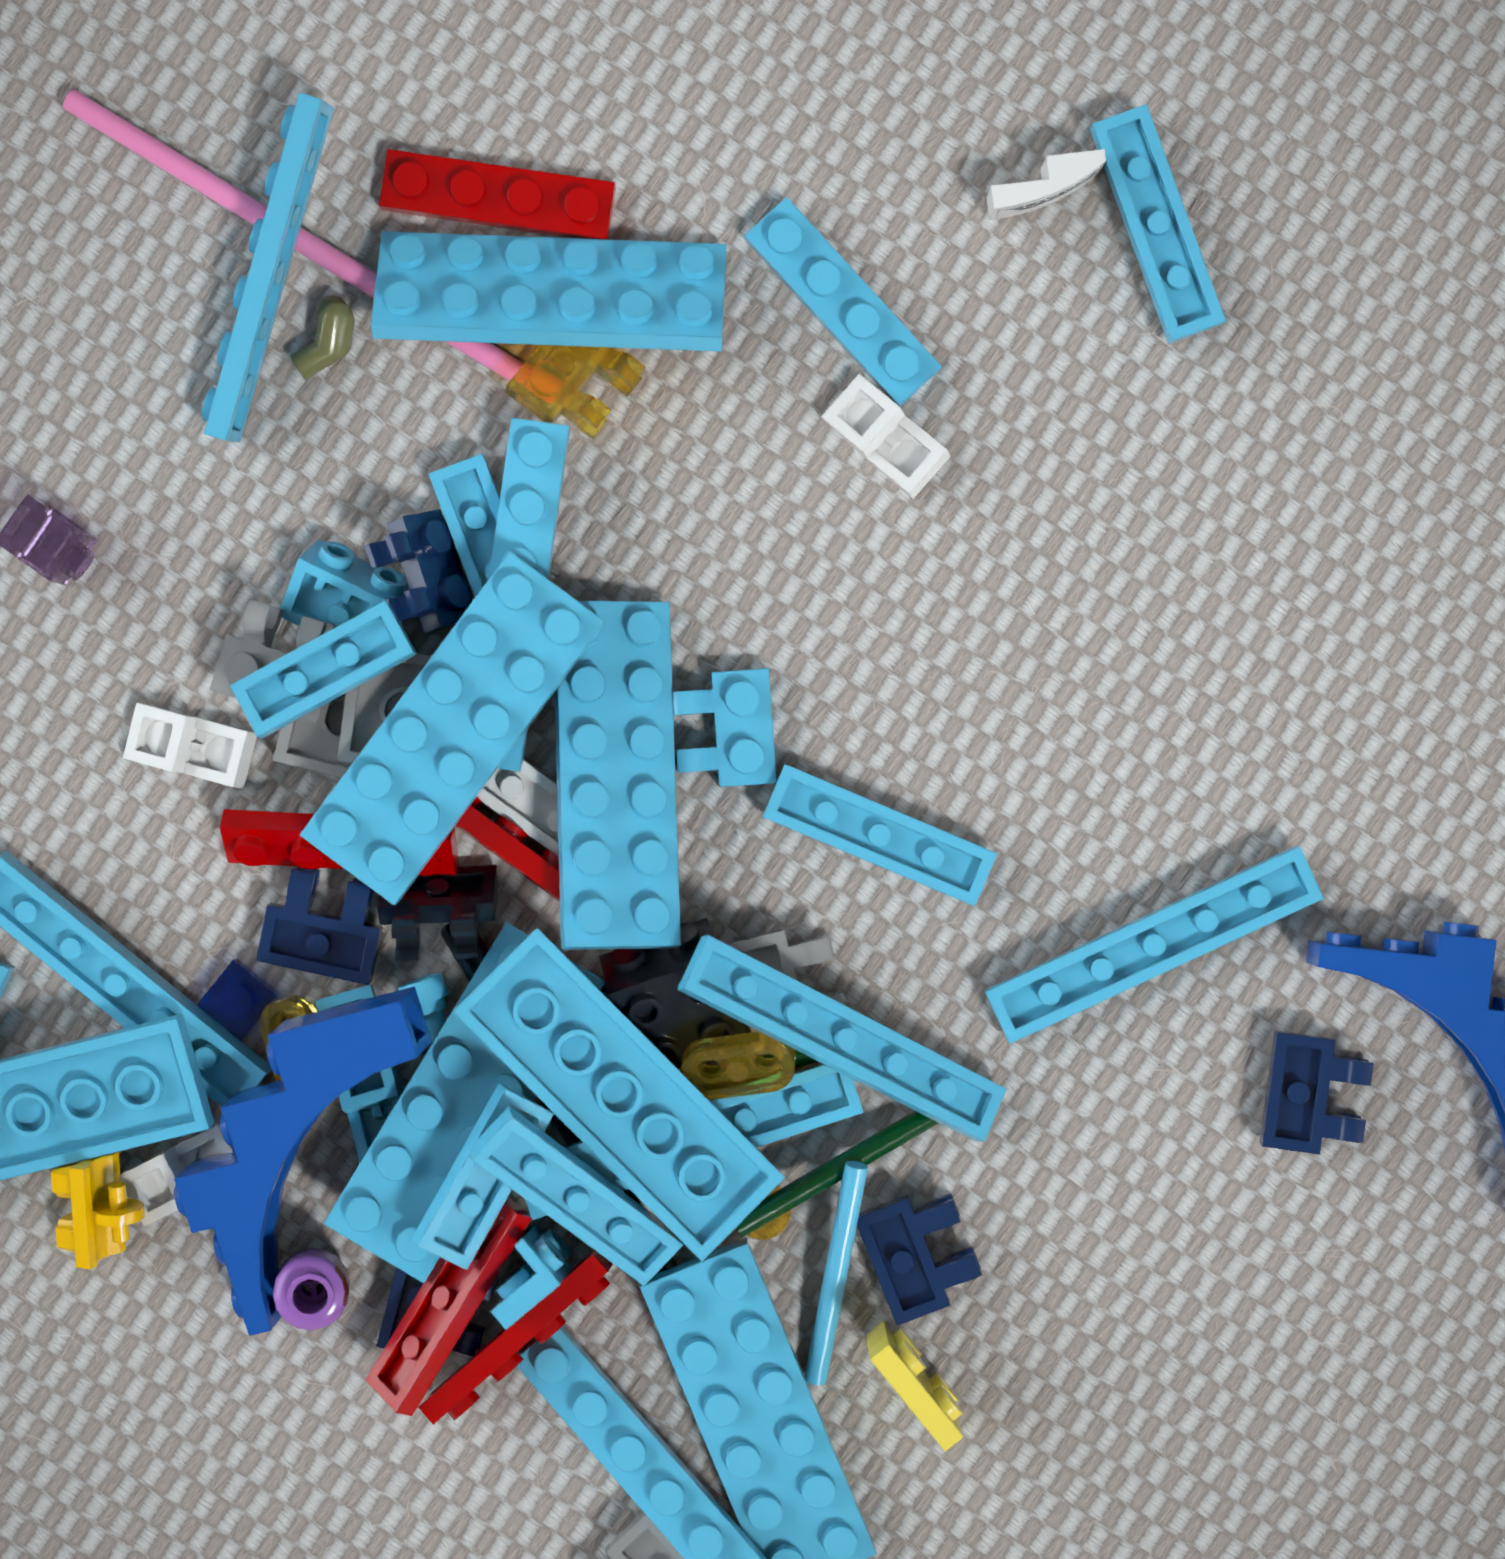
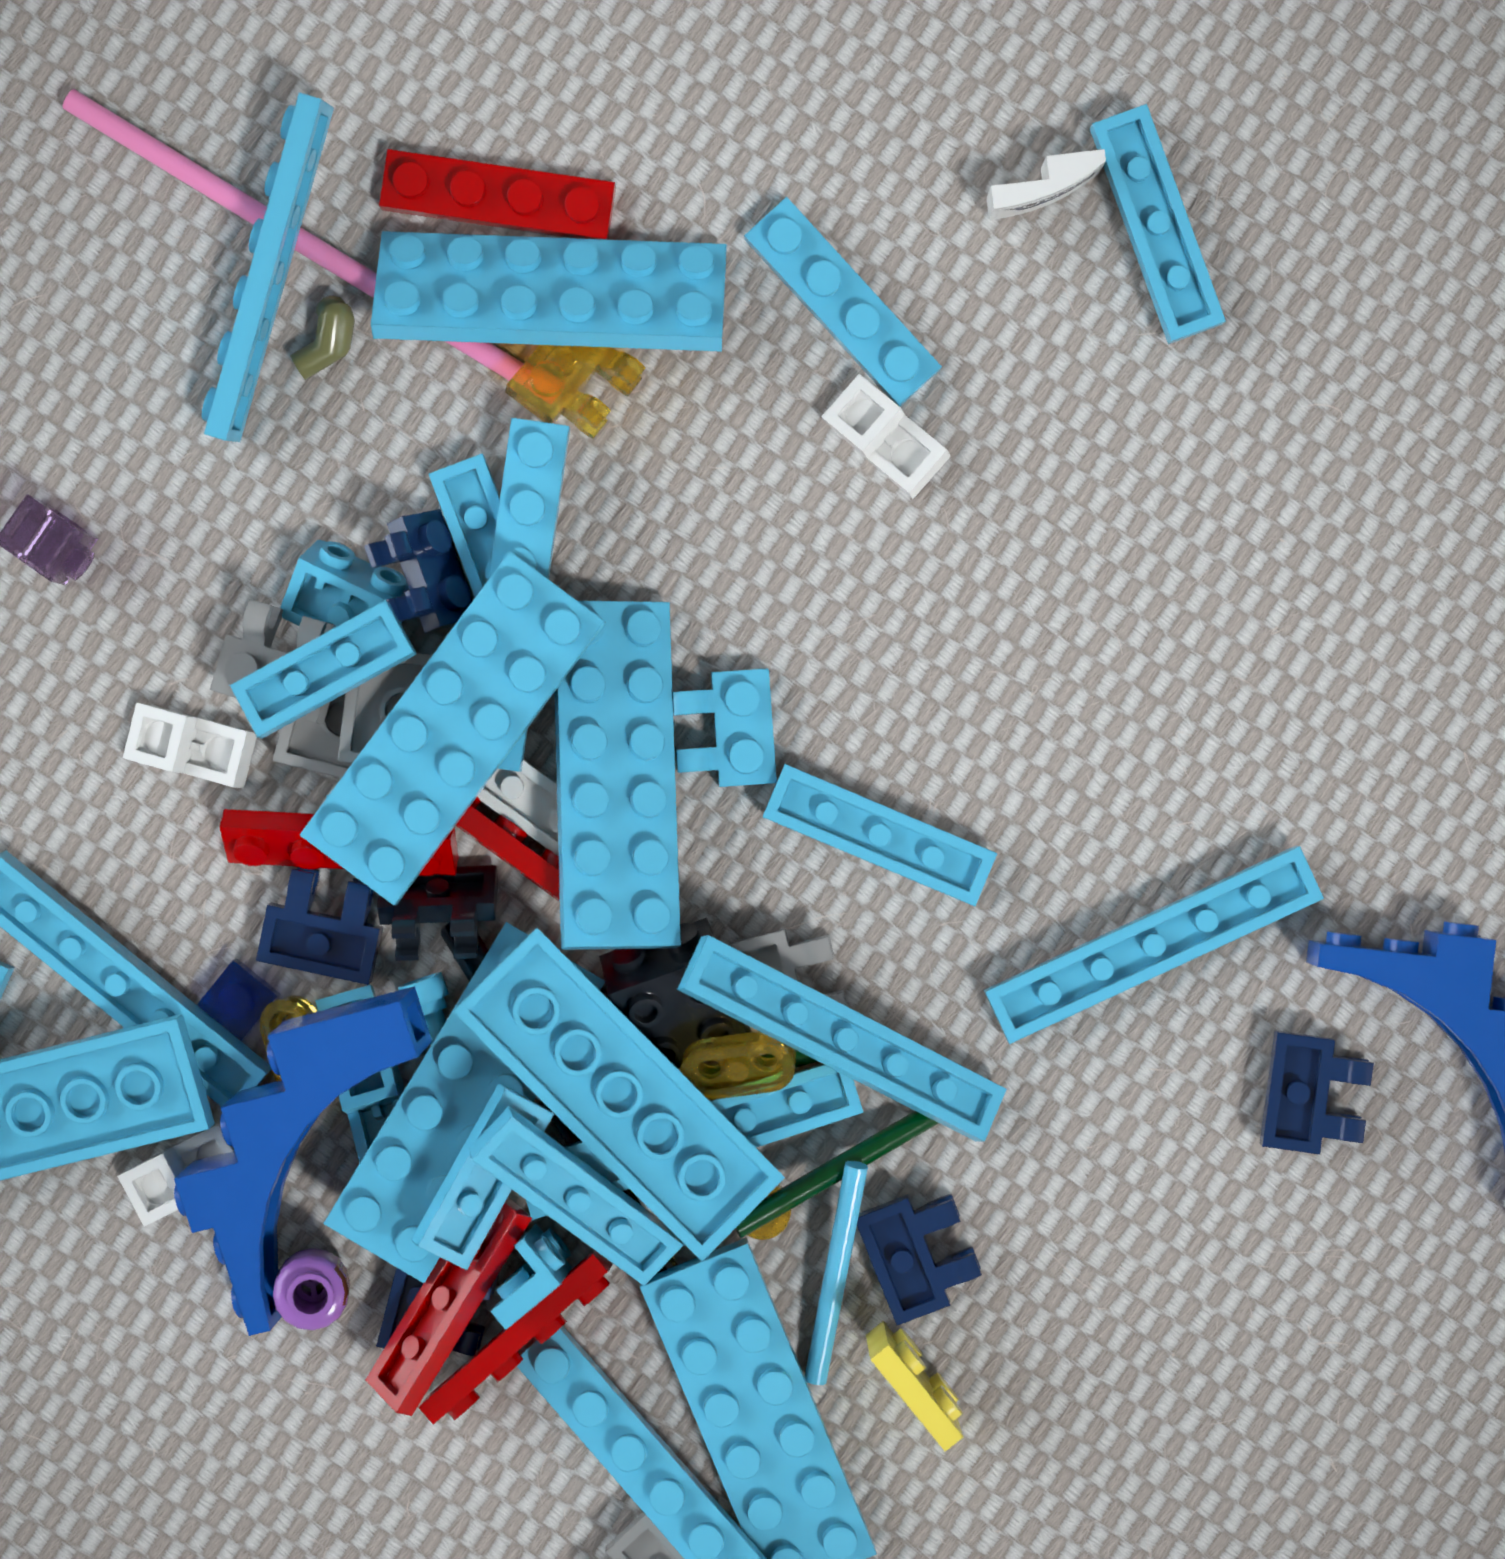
(99, 1209): yellow hips -> none

